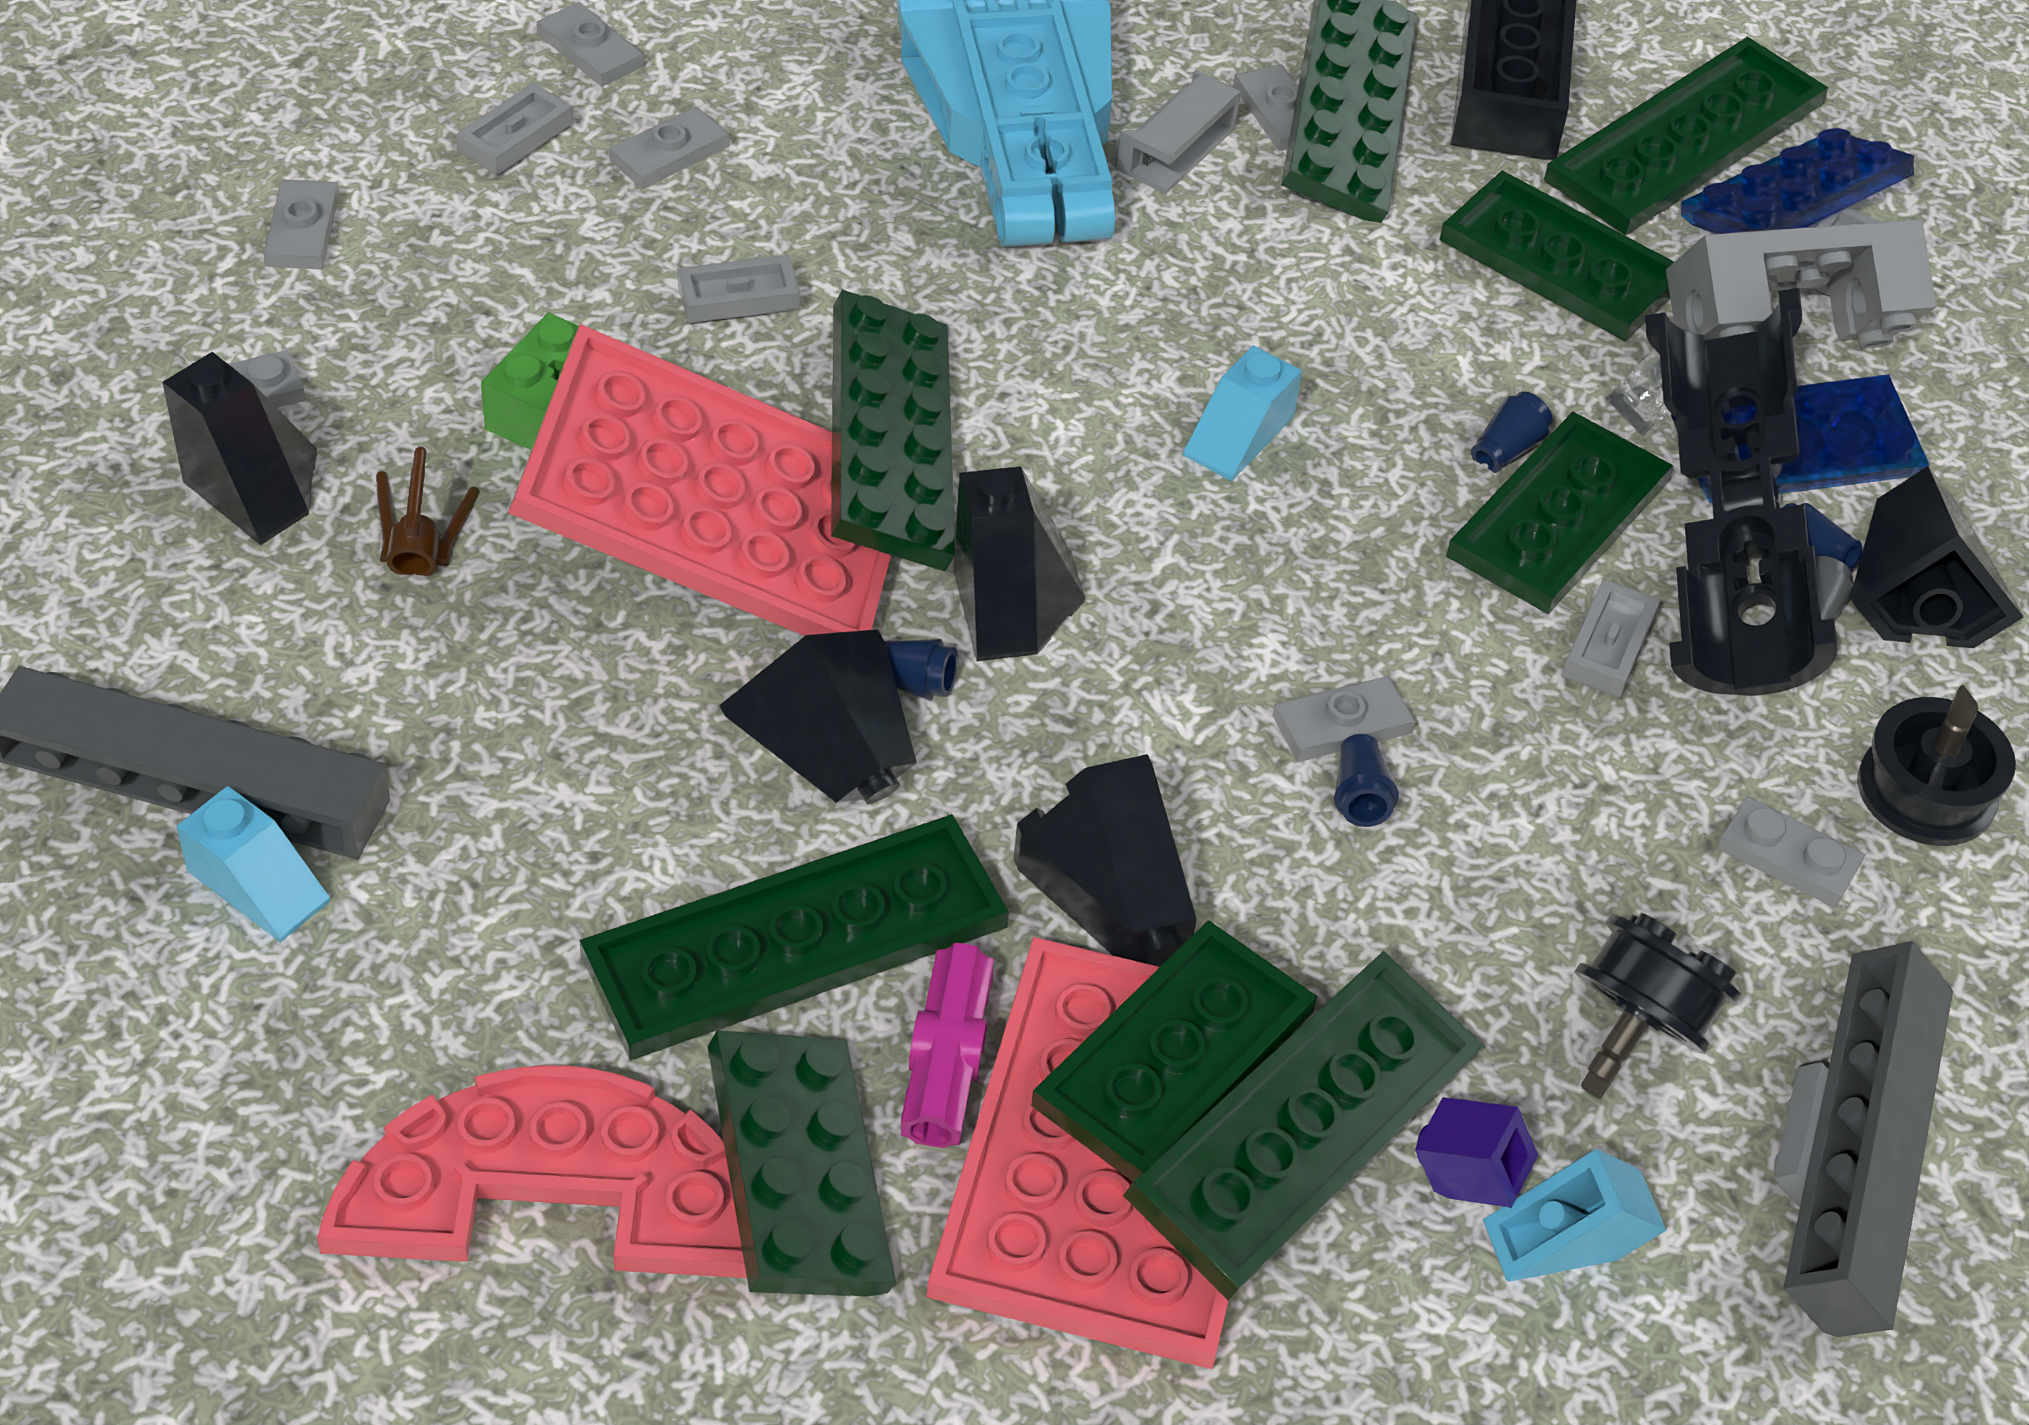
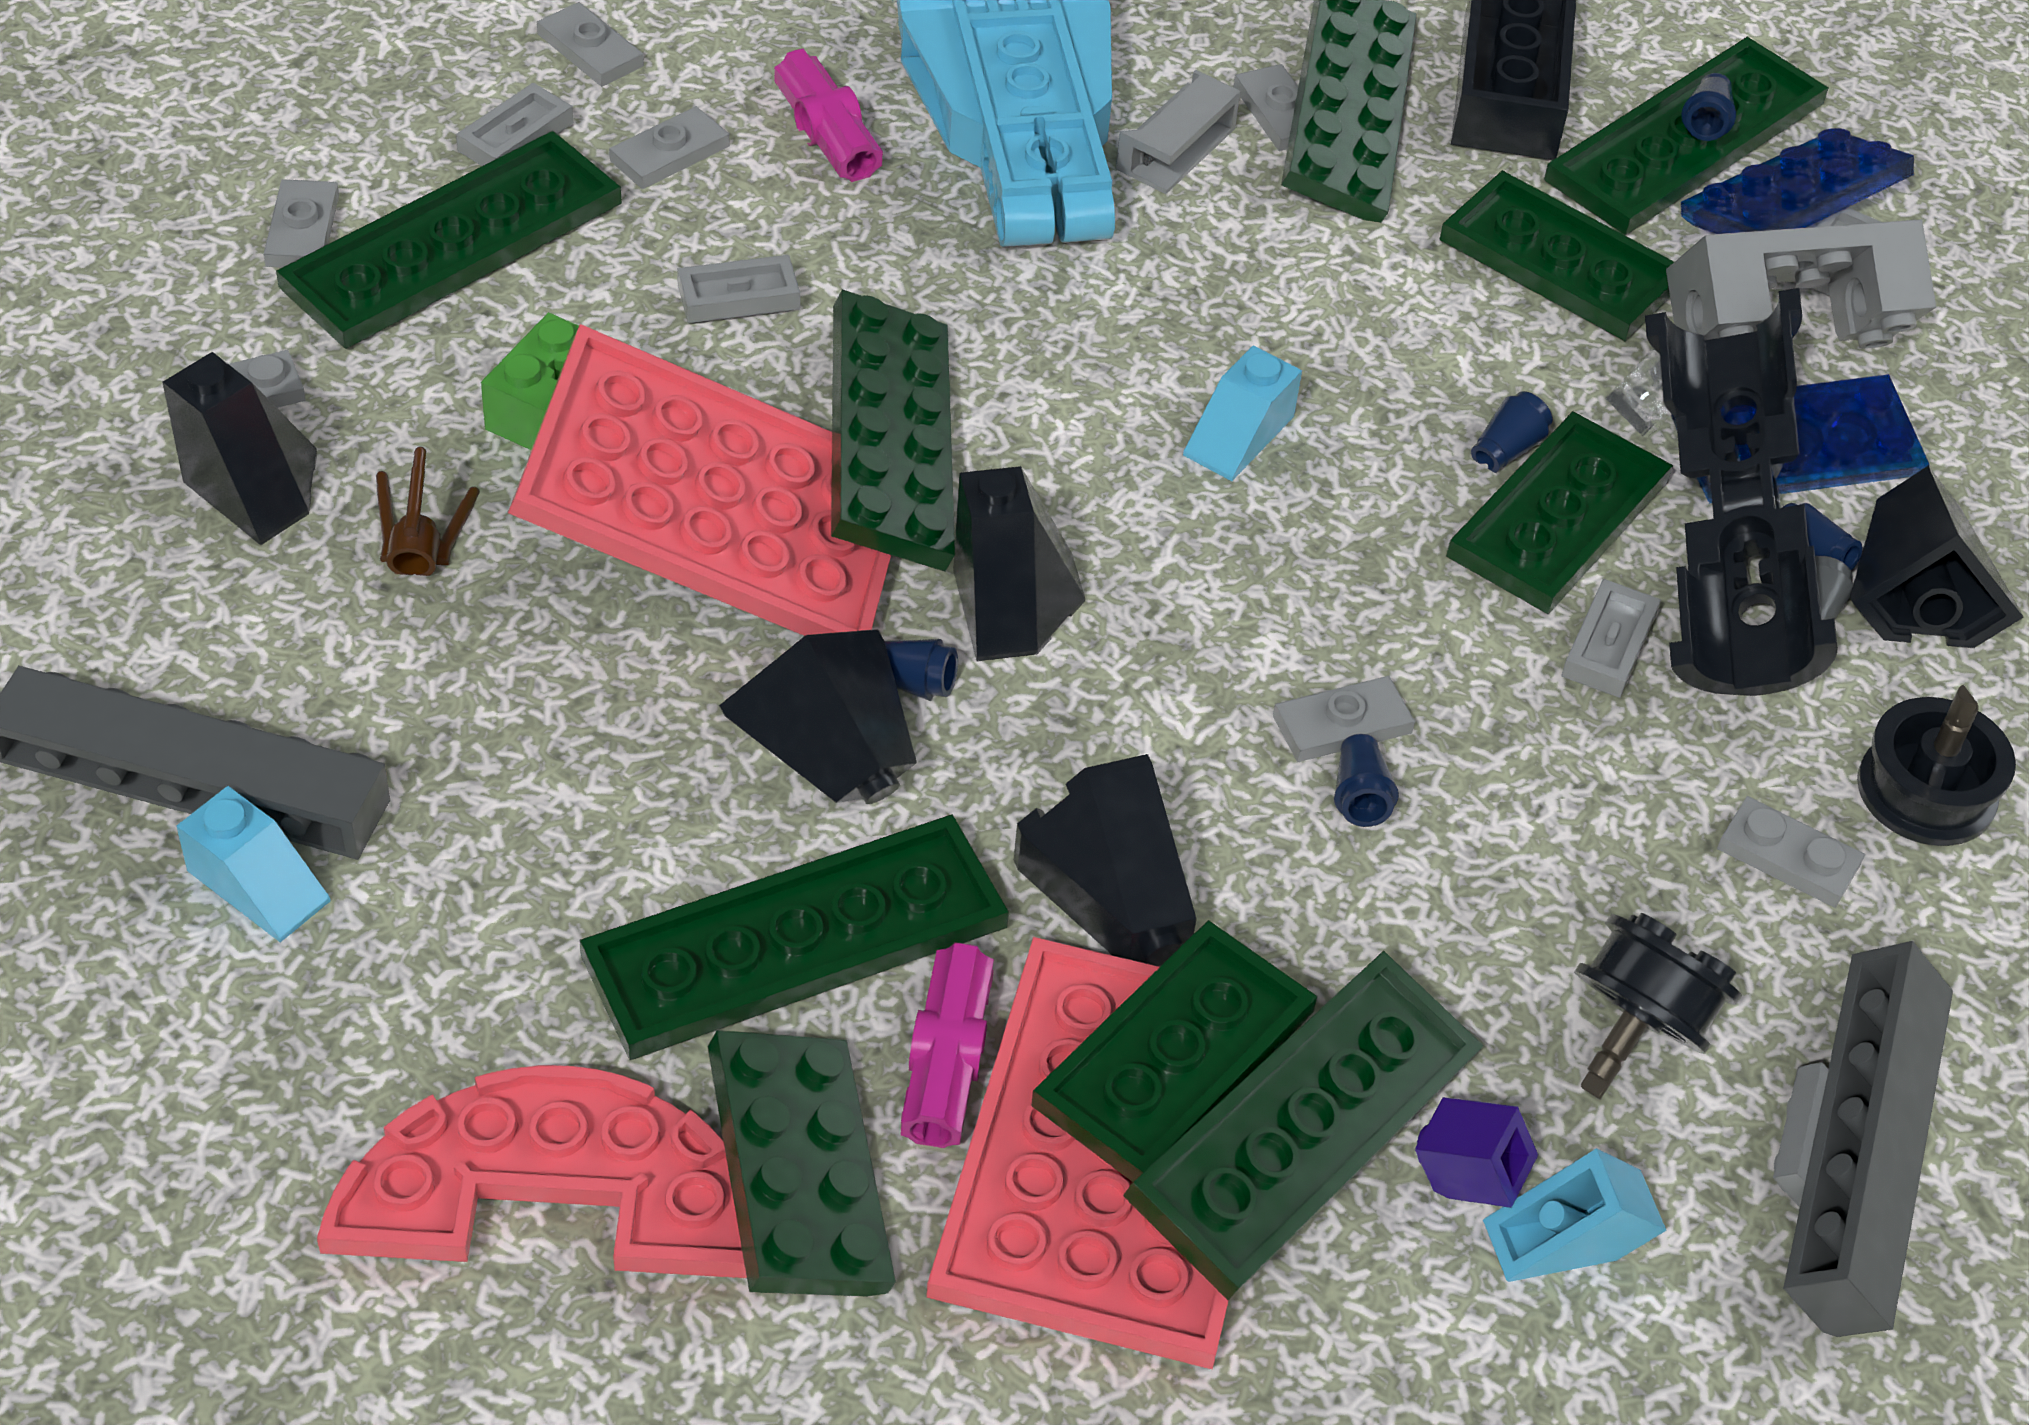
(448, 238): none -> dark green plate
(828, 115): none -> dark pink piece
(1710, 108): none -> dark blue cone

